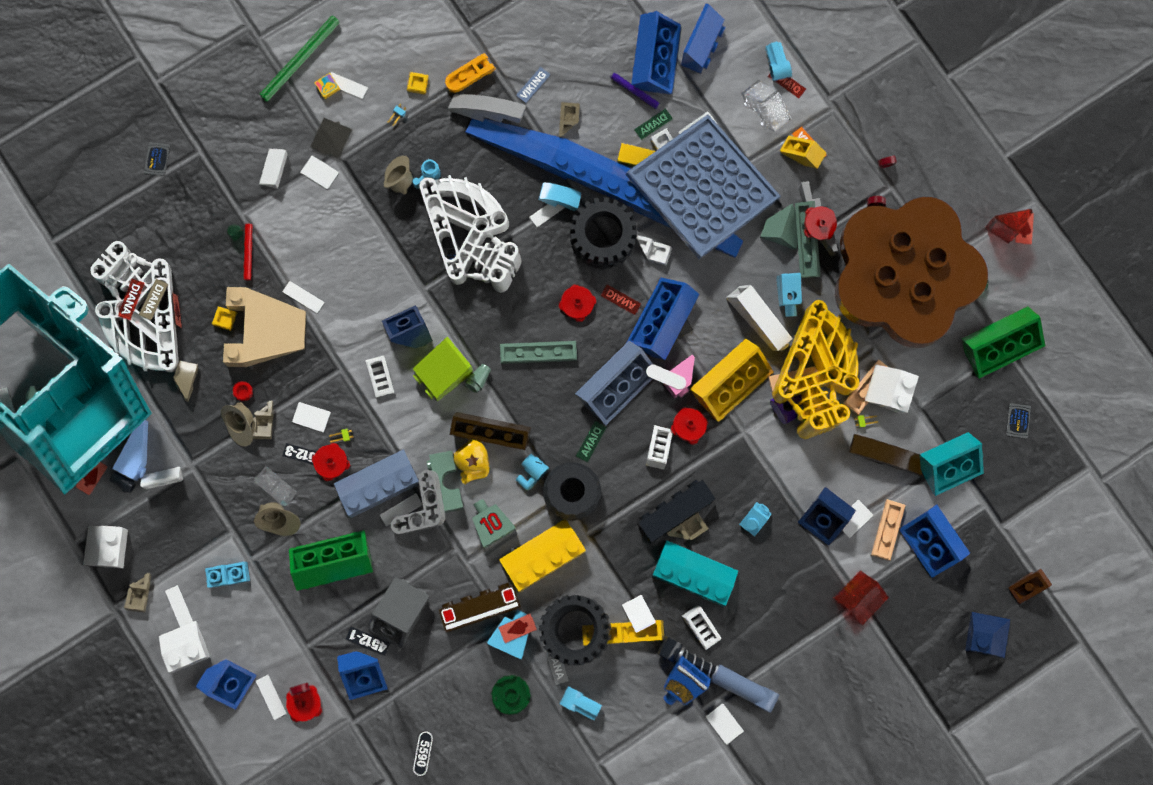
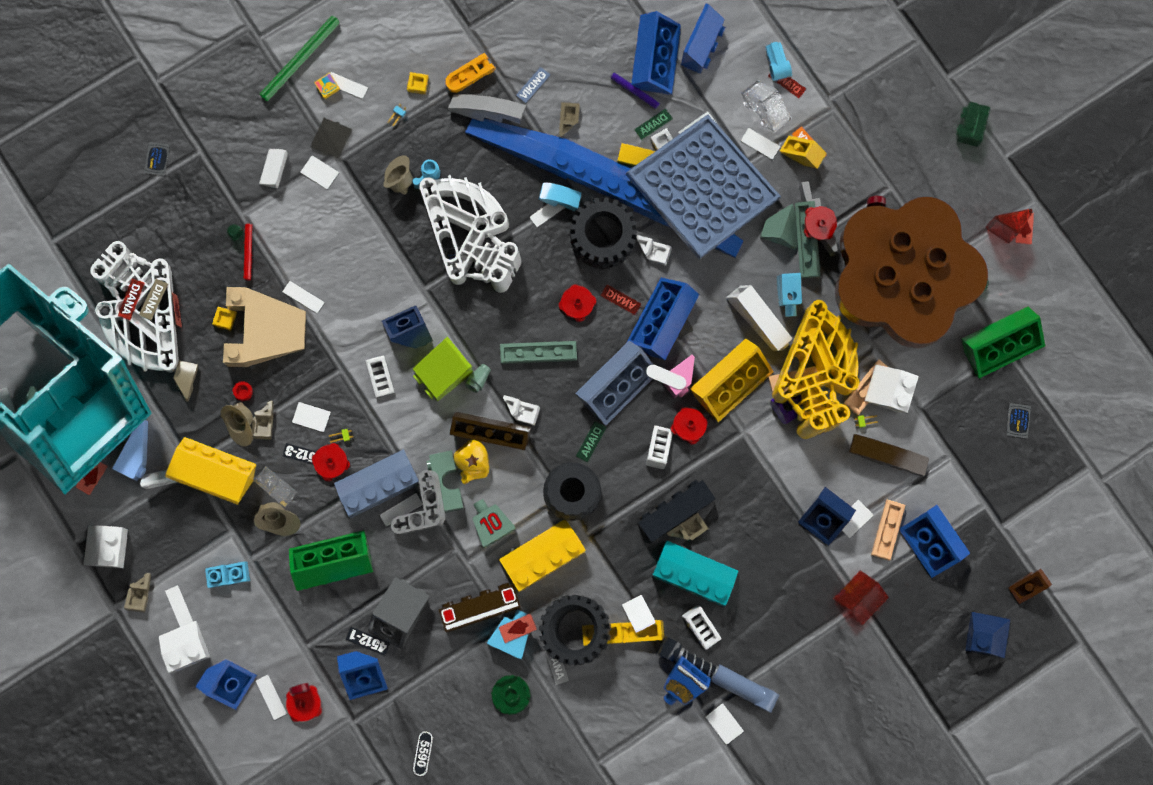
(121, 481): black pin -> none
(211, 470): none -> yellow slope
(522, 411): none -> white slope
(535, 468): medium azure piece -> none
(577, 702): medium azure piece -> none
(755, 518): medium azure bracket -> none
(760, 143): none -> white sticker
(887, 162): dark red tile -> none
(952, 463): teal slope -> none
(973, 124): none -> clear green brick

